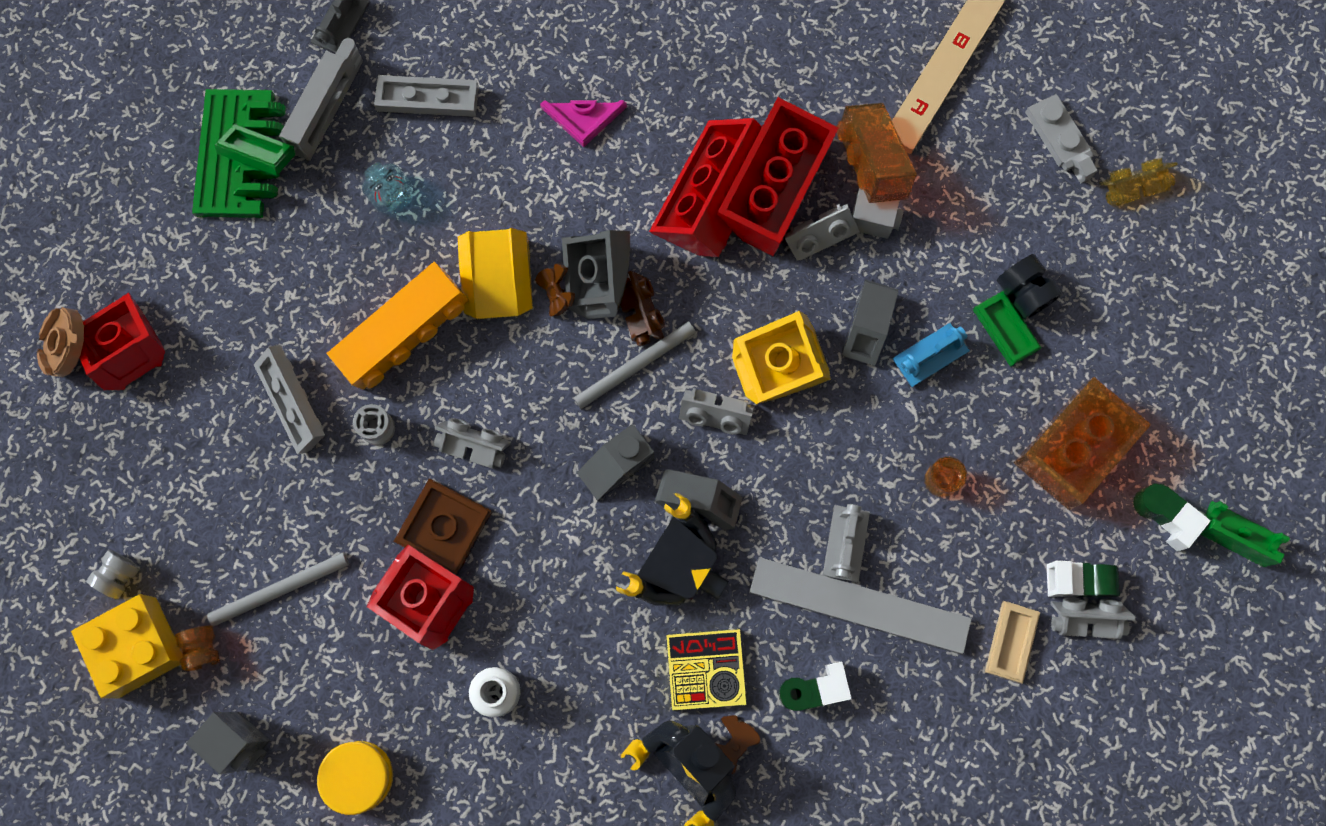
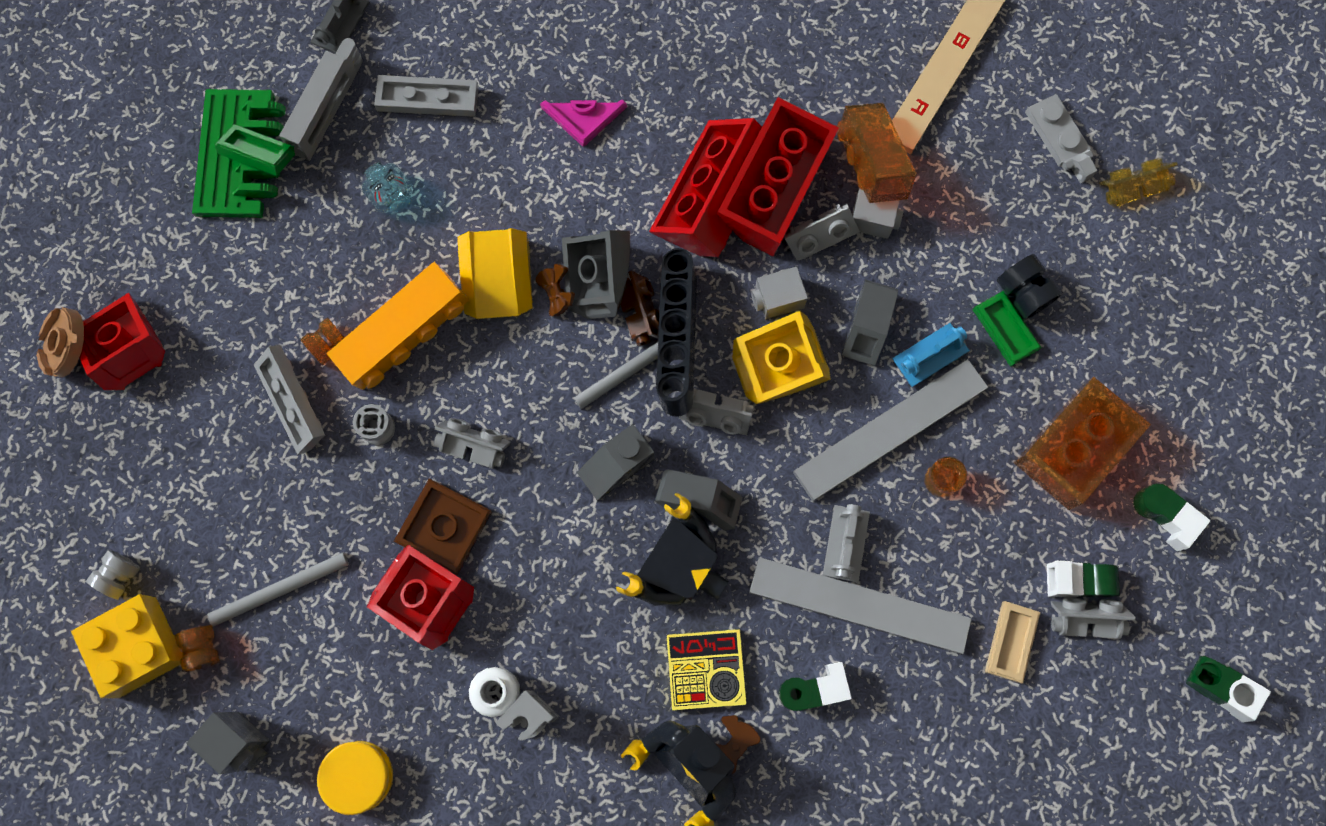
(317, 345): none -> clear orange wheel
(535, 711): none -> light grey hinge
(676, 345): none -> black beam
(779, 293): none -> light grey brick
(890, 430): none -> light grey tile
(1228, 688): none -> leg
(1243, 535): green hinge -> none

